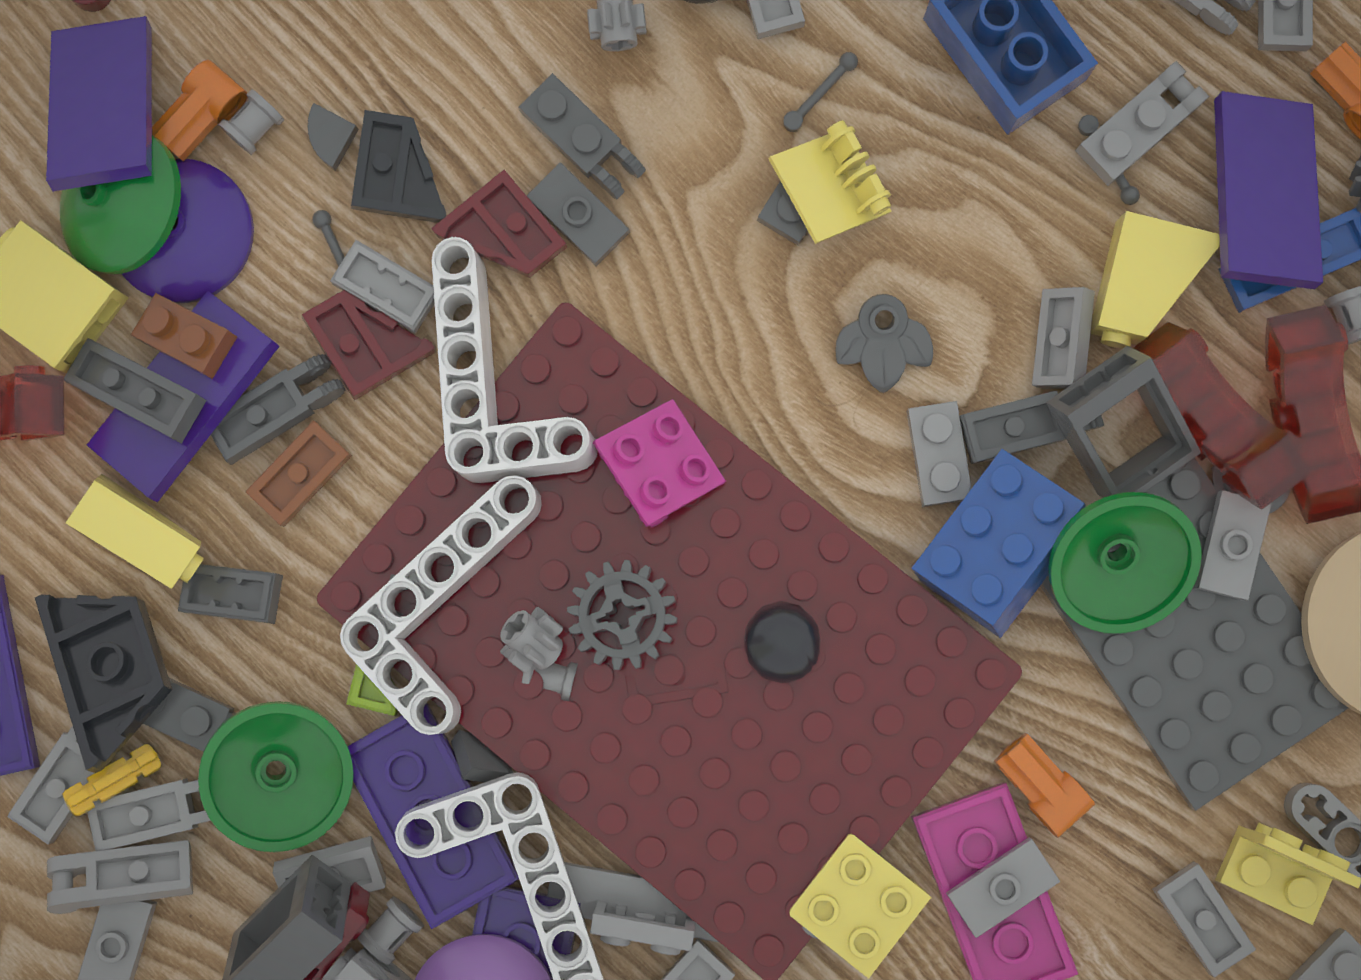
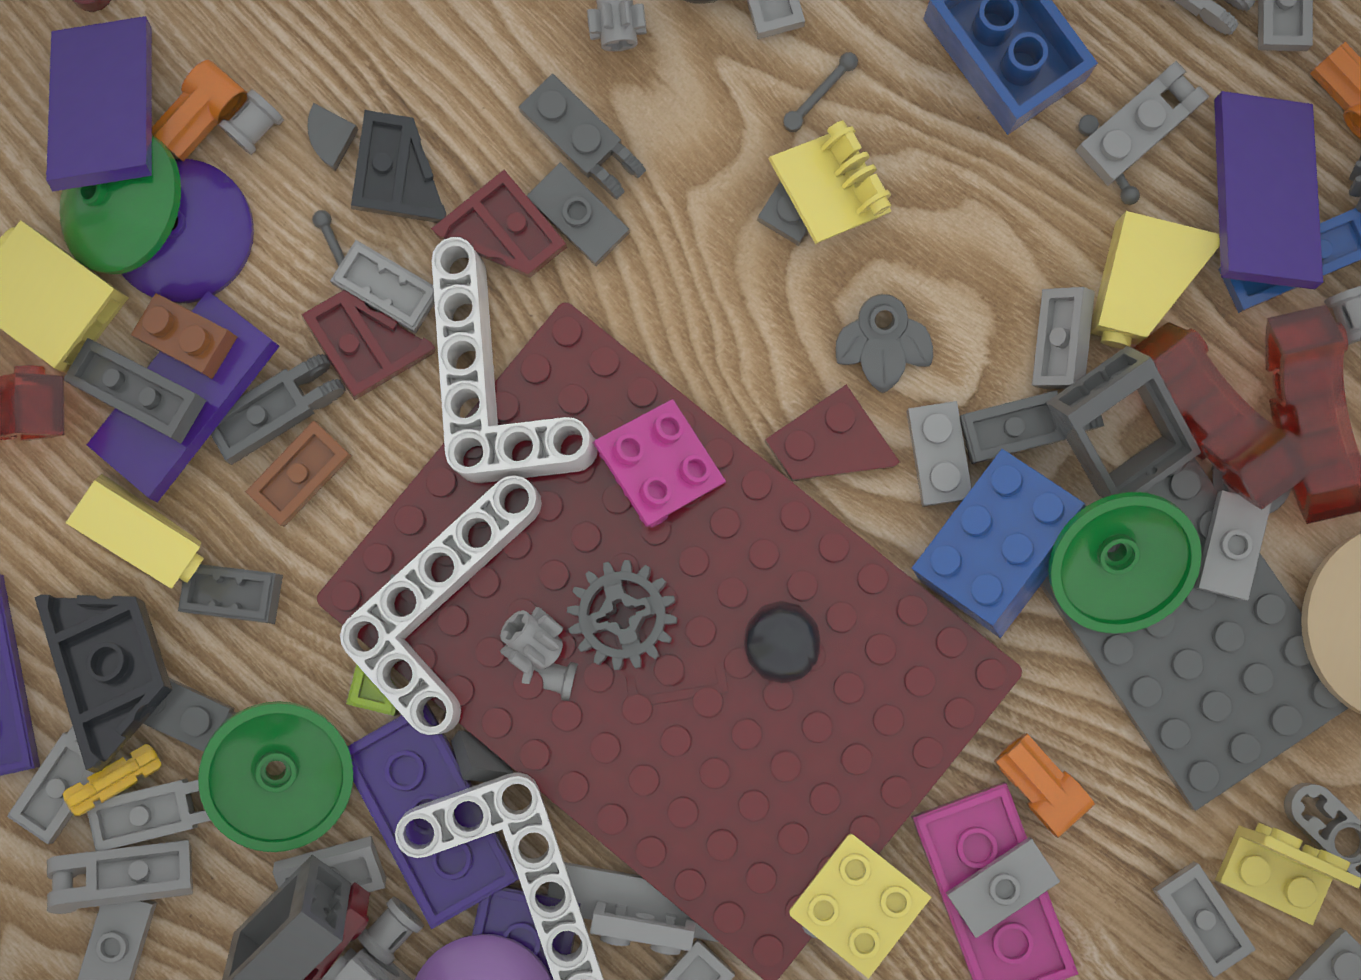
(831, 440): none -> dark red wing

